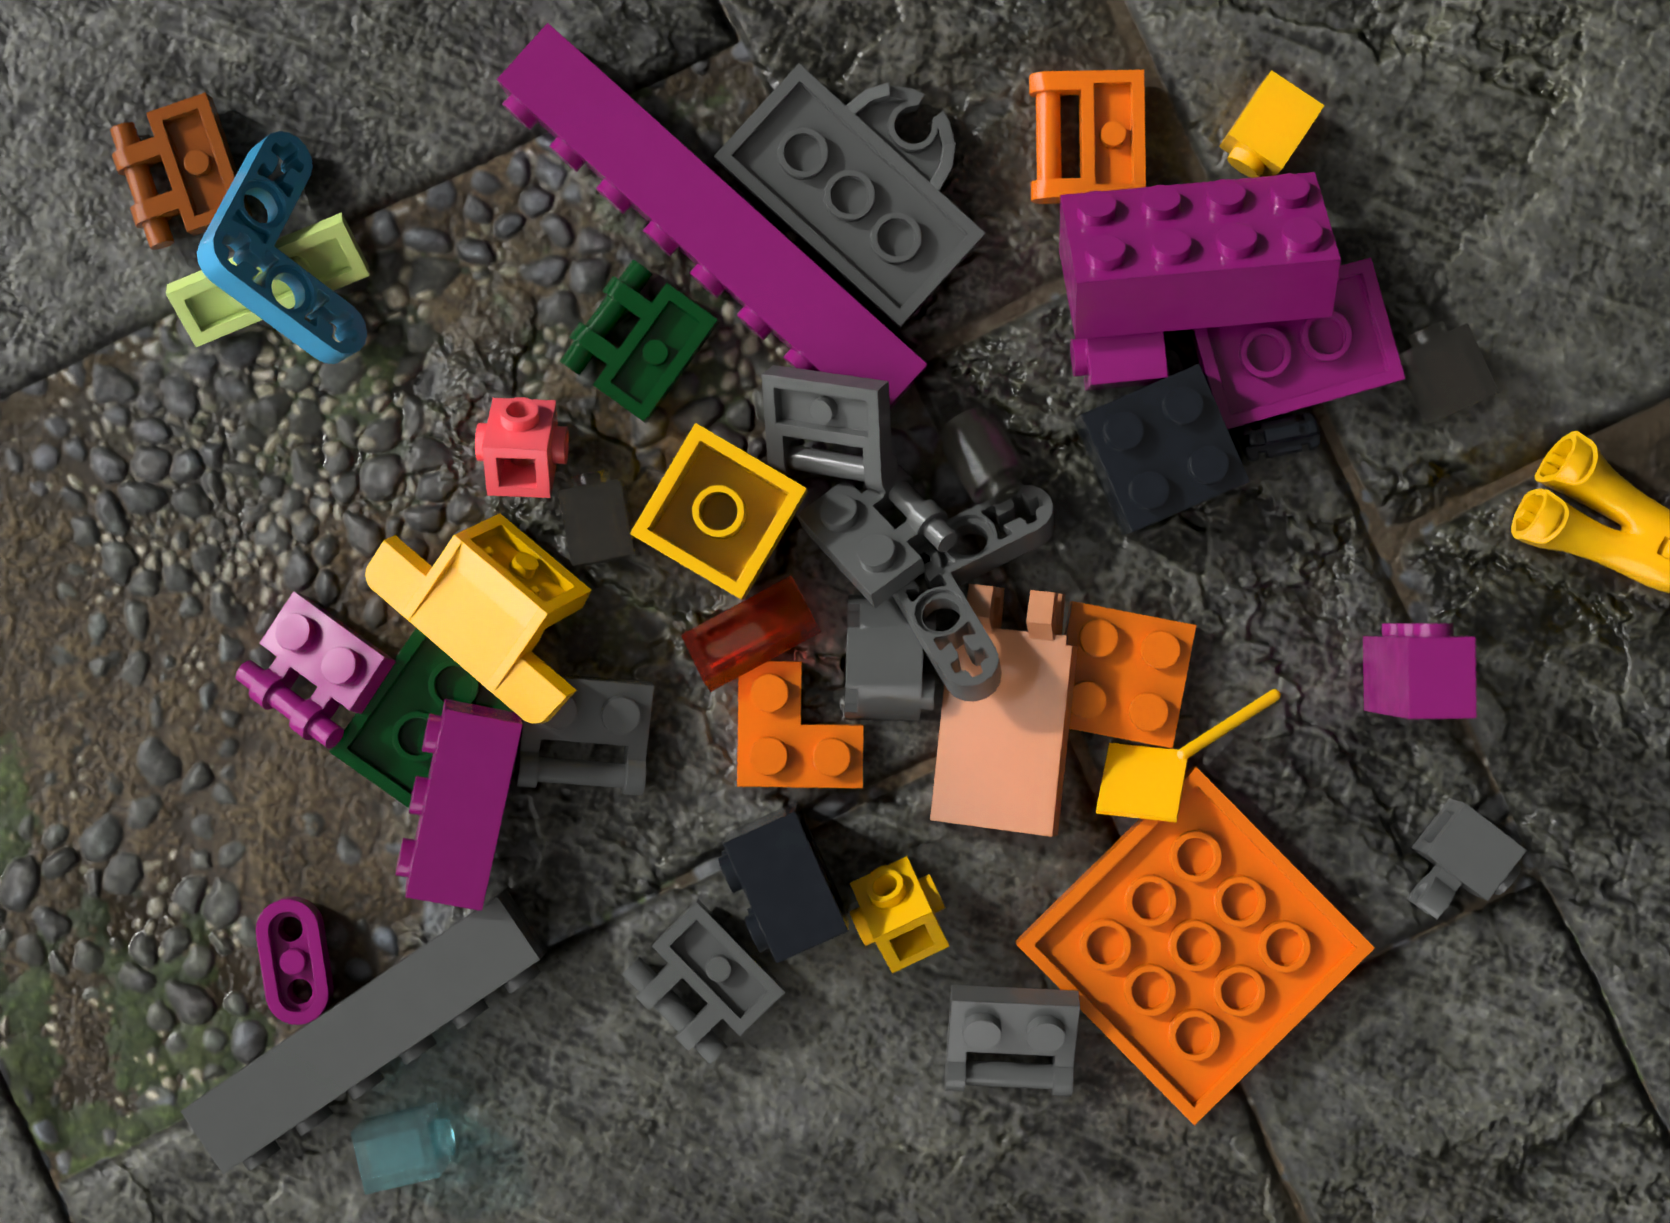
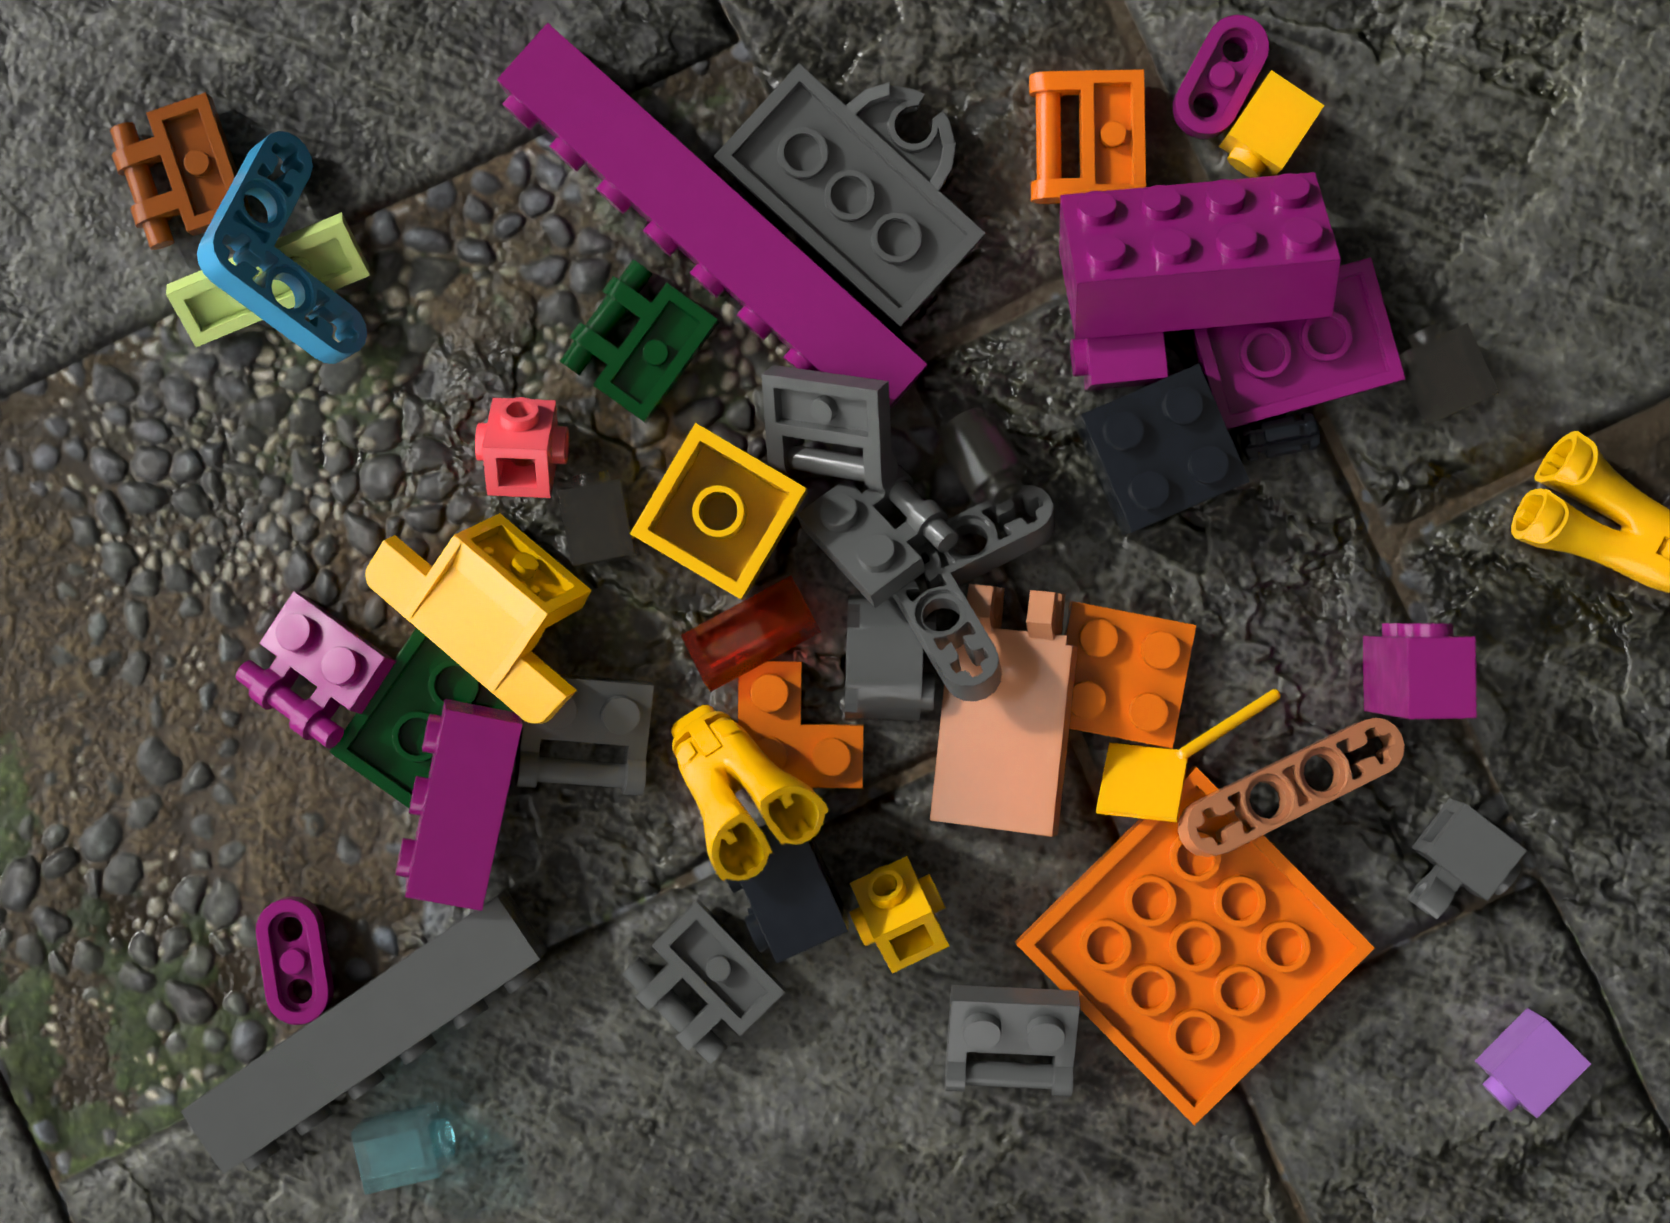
(718, 762): none -> yellow piece
(1219, 79): none -> magenta plate
(1293, 791): none -> nougat beam
(1530, 1064): none -> medium lavender brick

